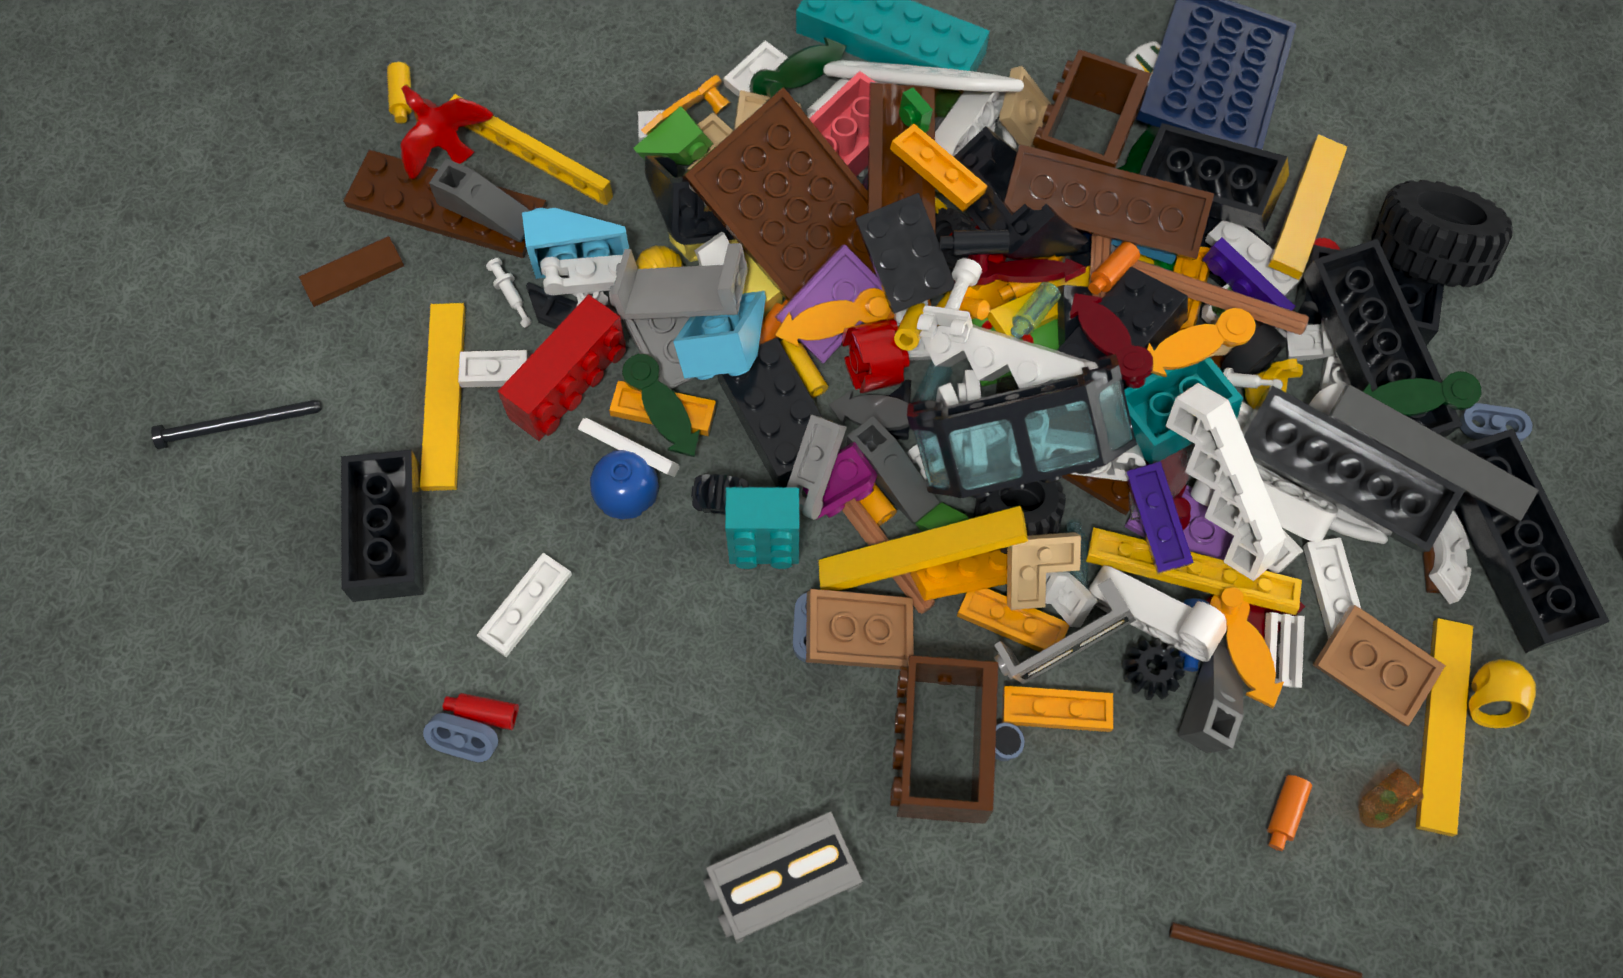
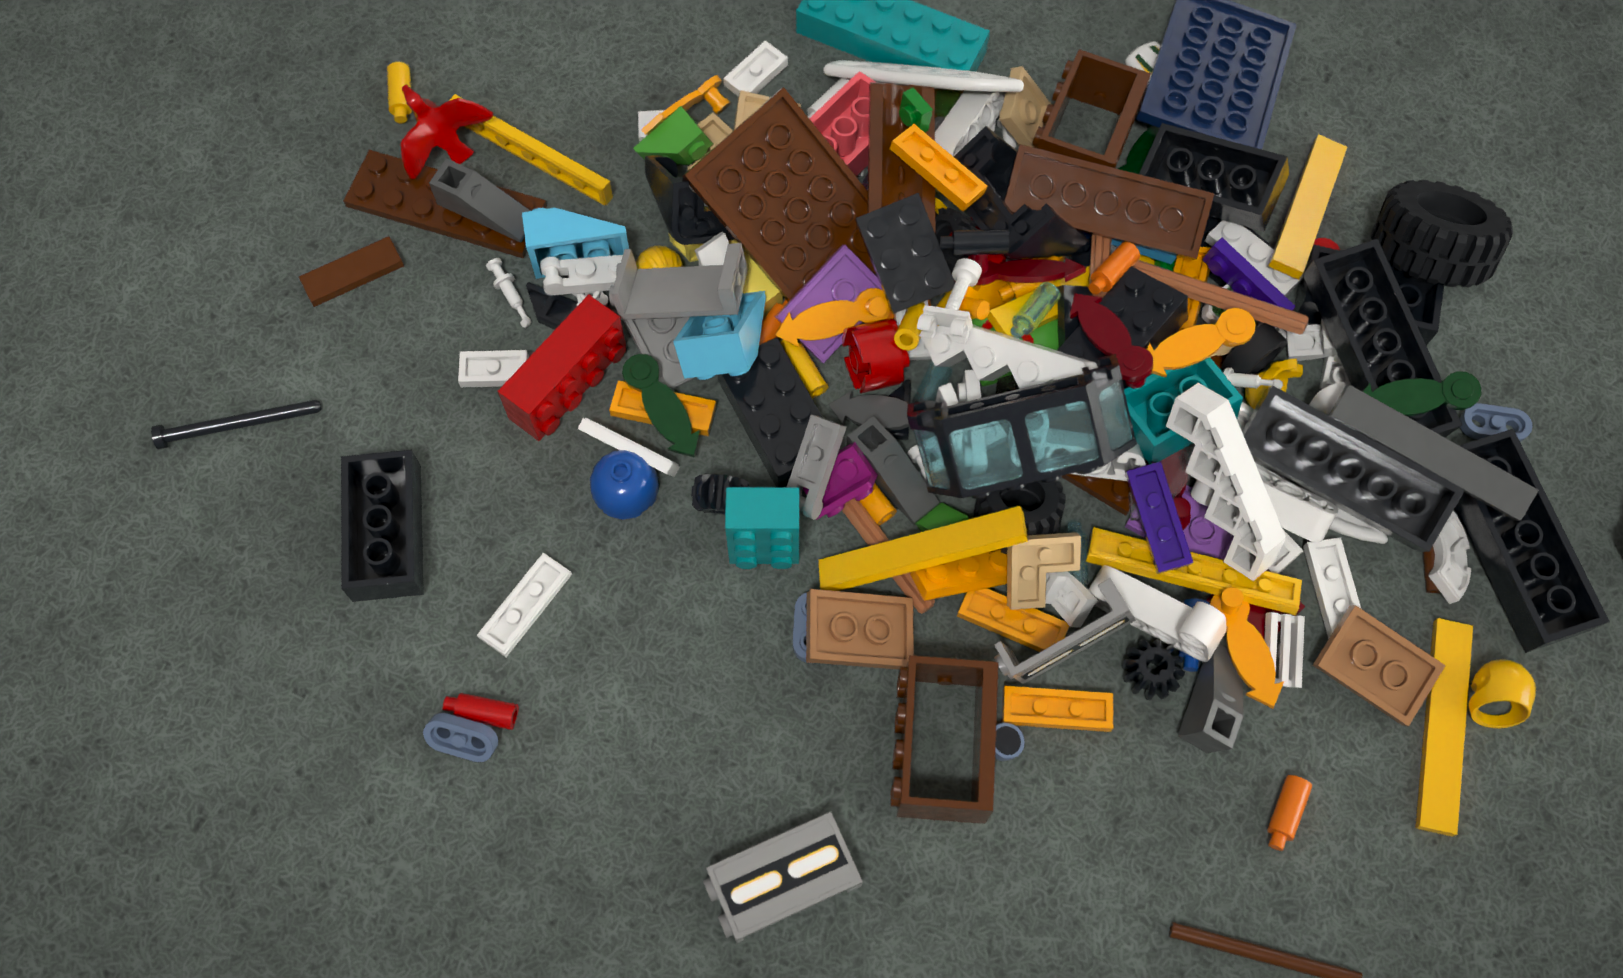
(442, 398): yellow tile -> none
(797, 69): dark green brick -> none
(1389, 800): clear orange rock -> none

